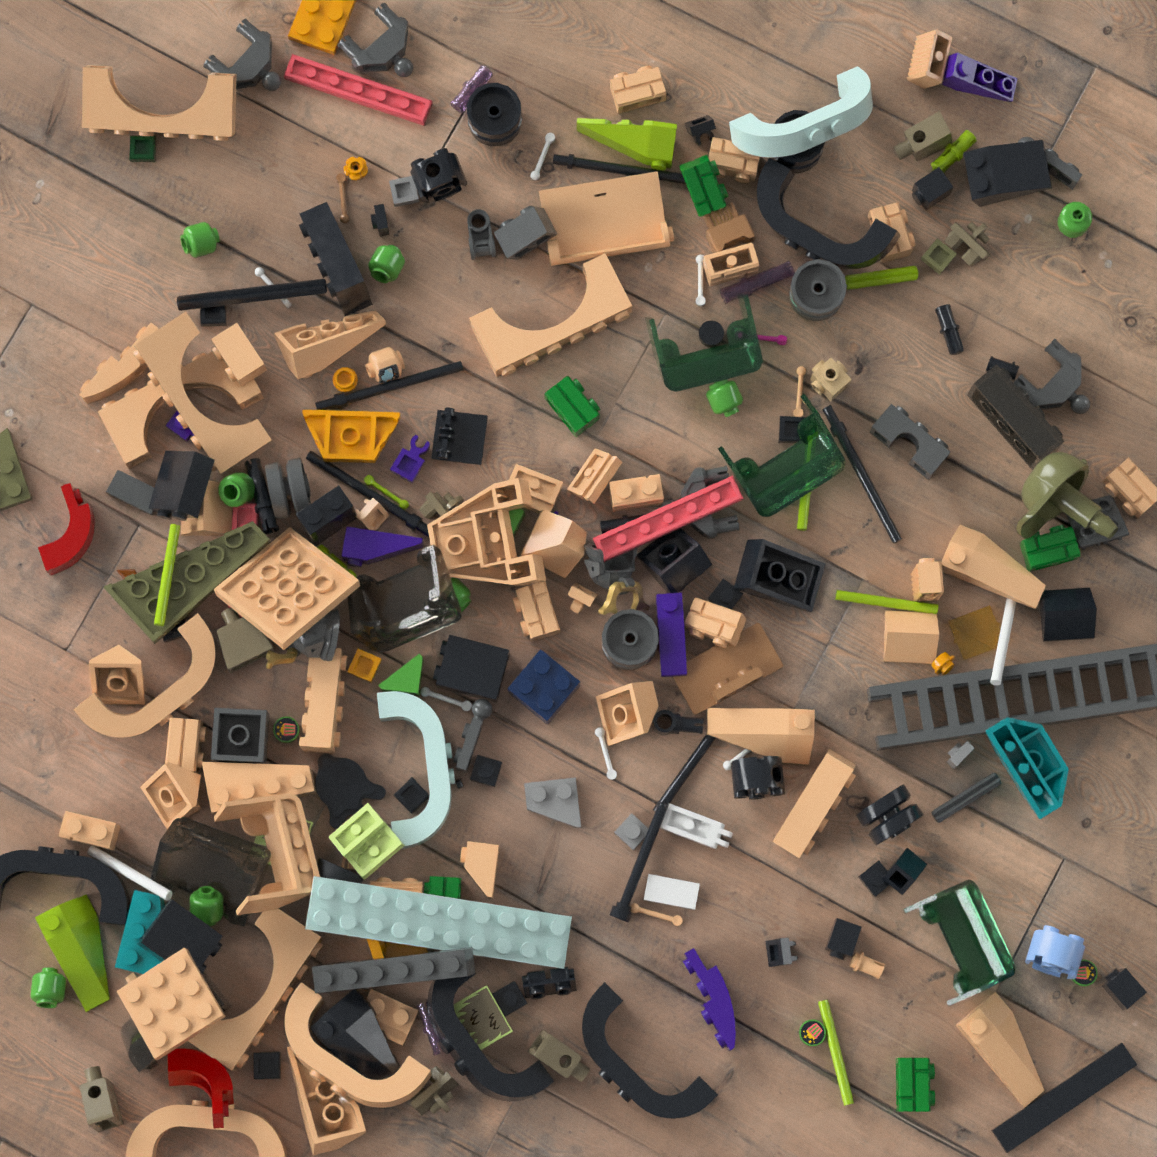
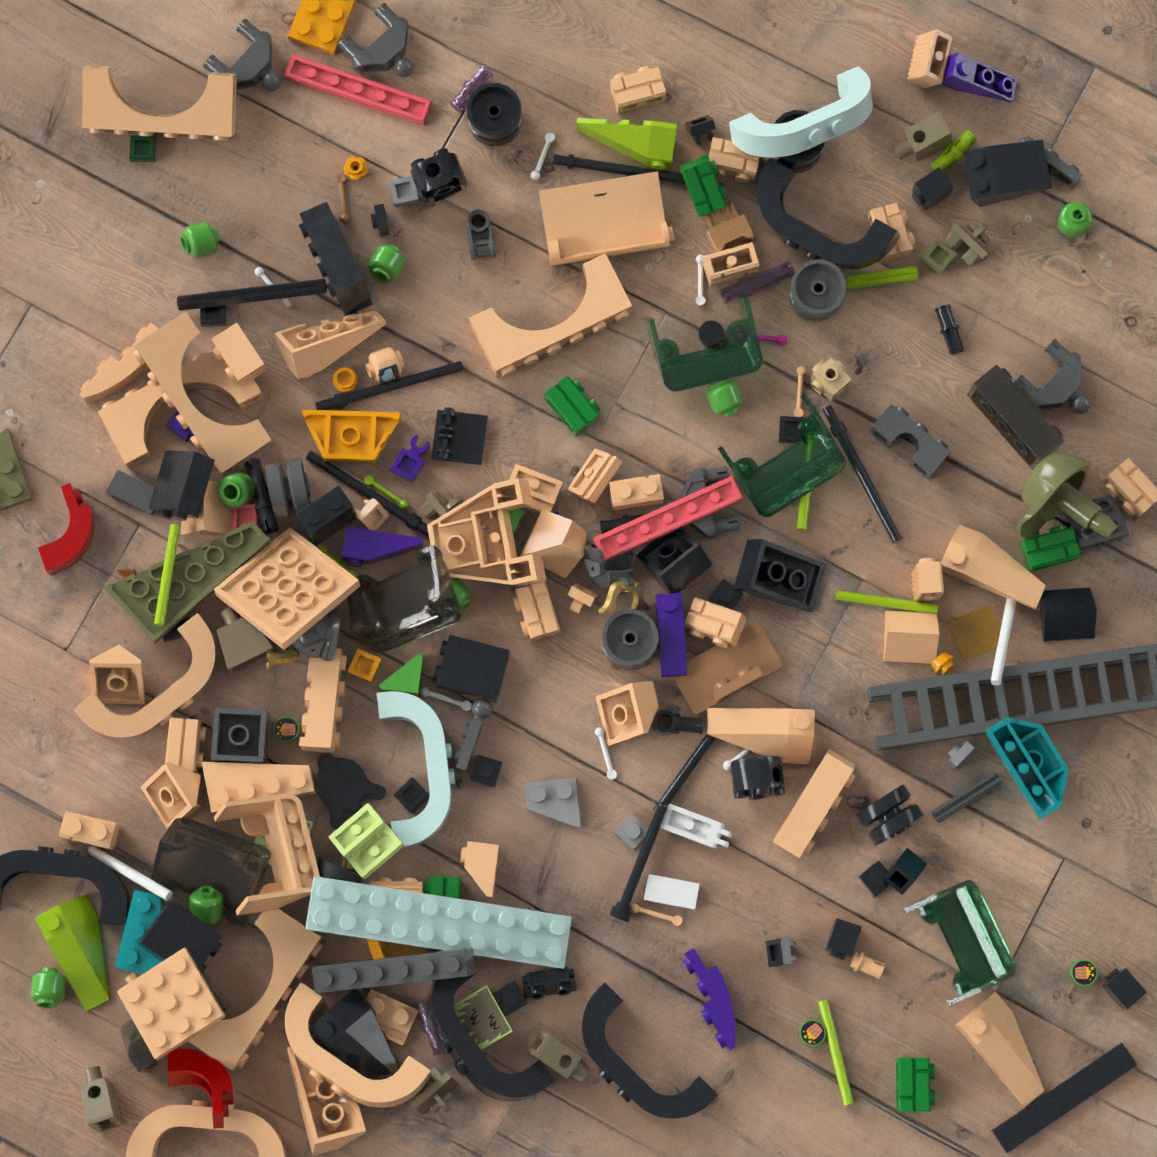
(267, 1065): black tile -> none
(525, 232): dark grey brick -> none
(544, 687): dark blue brick -> none
(1010, 367): black pin -> none
(1055, 952): light blue brick -> none

